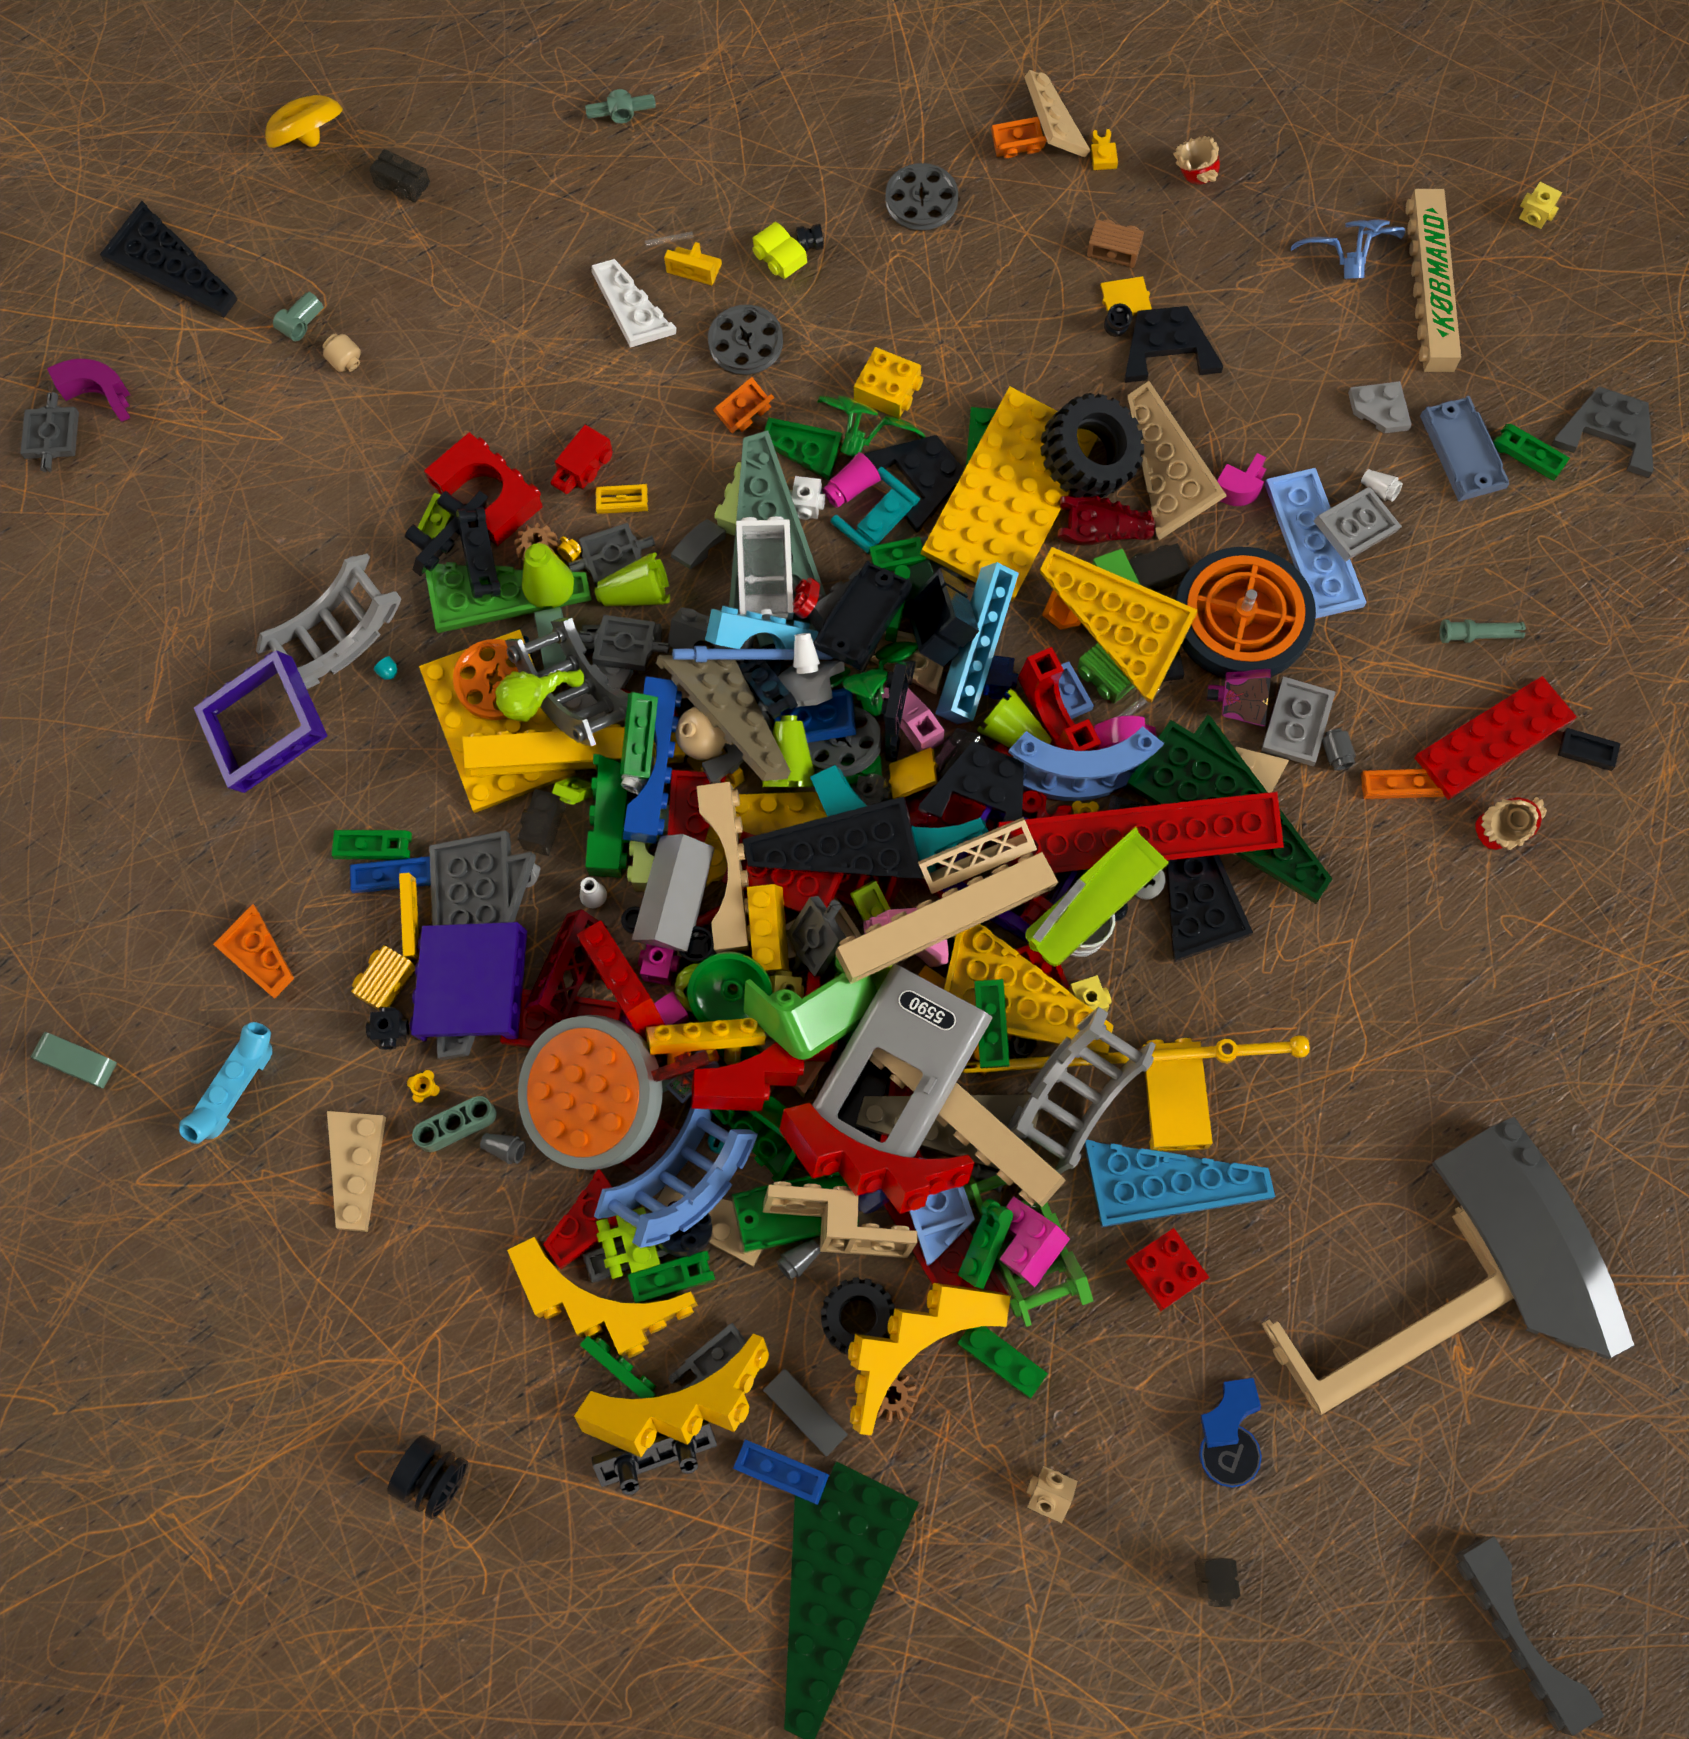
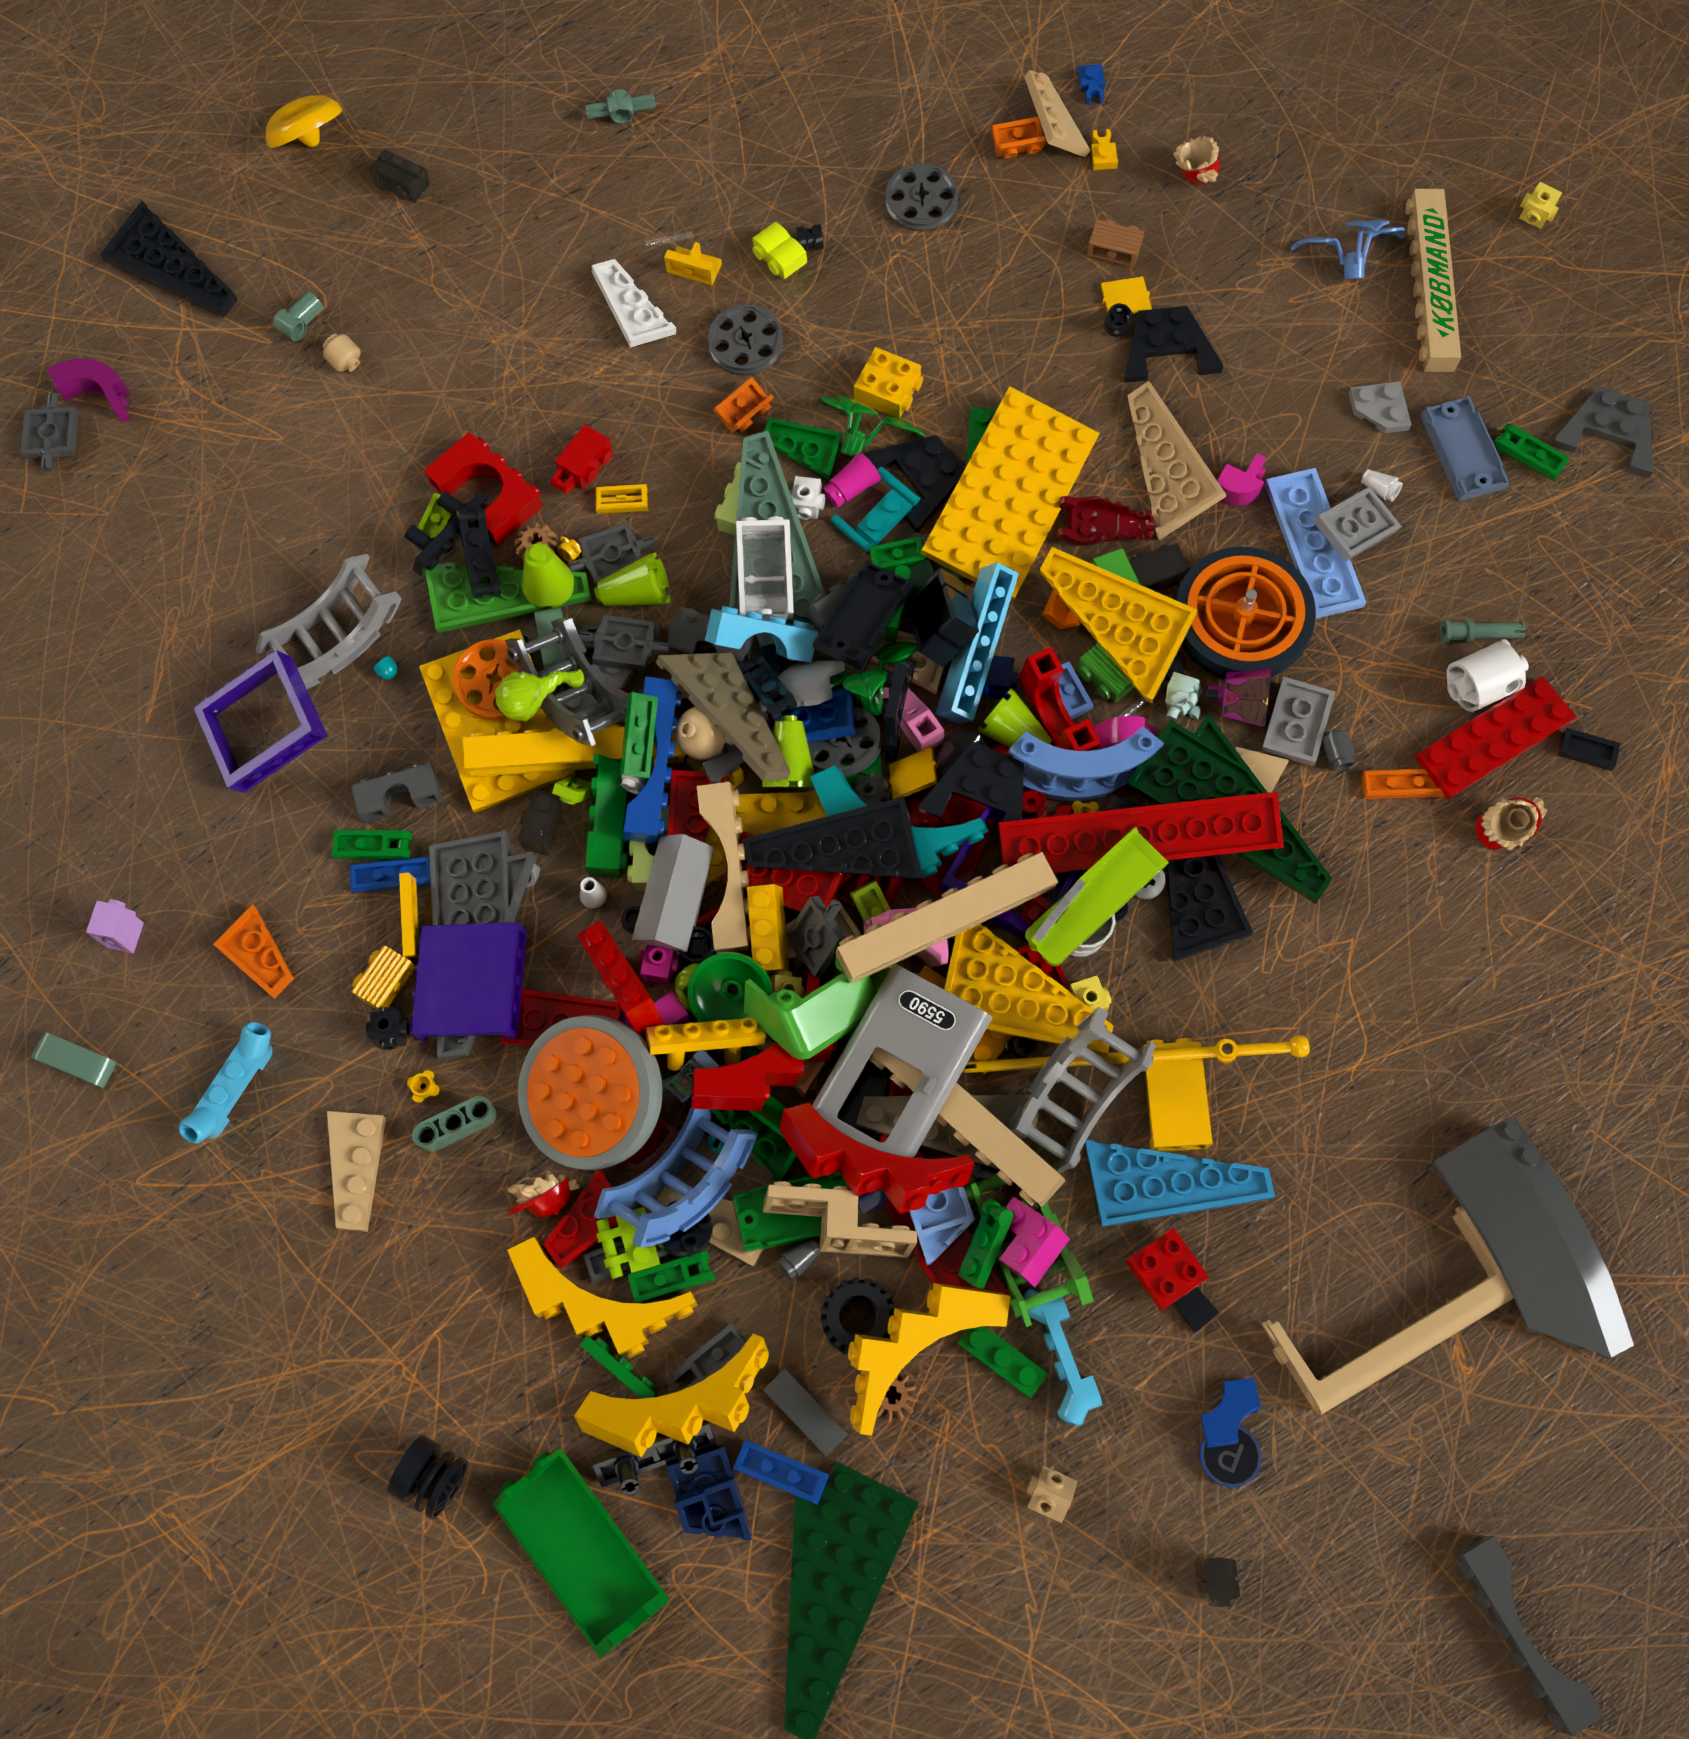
(115, 926): none -> lavender brick
(374, 795): none -> dark grey arch
(505, 1147): dark grey cone -> none
(542, 1196): none -> hair
(556, 964): dark red fence -> none
(580, 1551): none -> green cylinder
(685, 1063): clear red plate -> none
(695, 545): dark grey slope -> none
(702, 654): medium blue bar -> none
(710, 1496): none -> dark blue slope
(805, 654): white cone -> none
(806, 597): red plate -> none
(980, 860): tan fence -> none
(994, 1042): green plate -> none
(1081, 1393): none -> medium azure plate
(1092, 81): none -> blue plate
(1114, 428): black tyre -> none
(1182, 697): none -> light aqua piece
(1195, 1309): none -> black tile
(1486, 676): none -> white cylinder

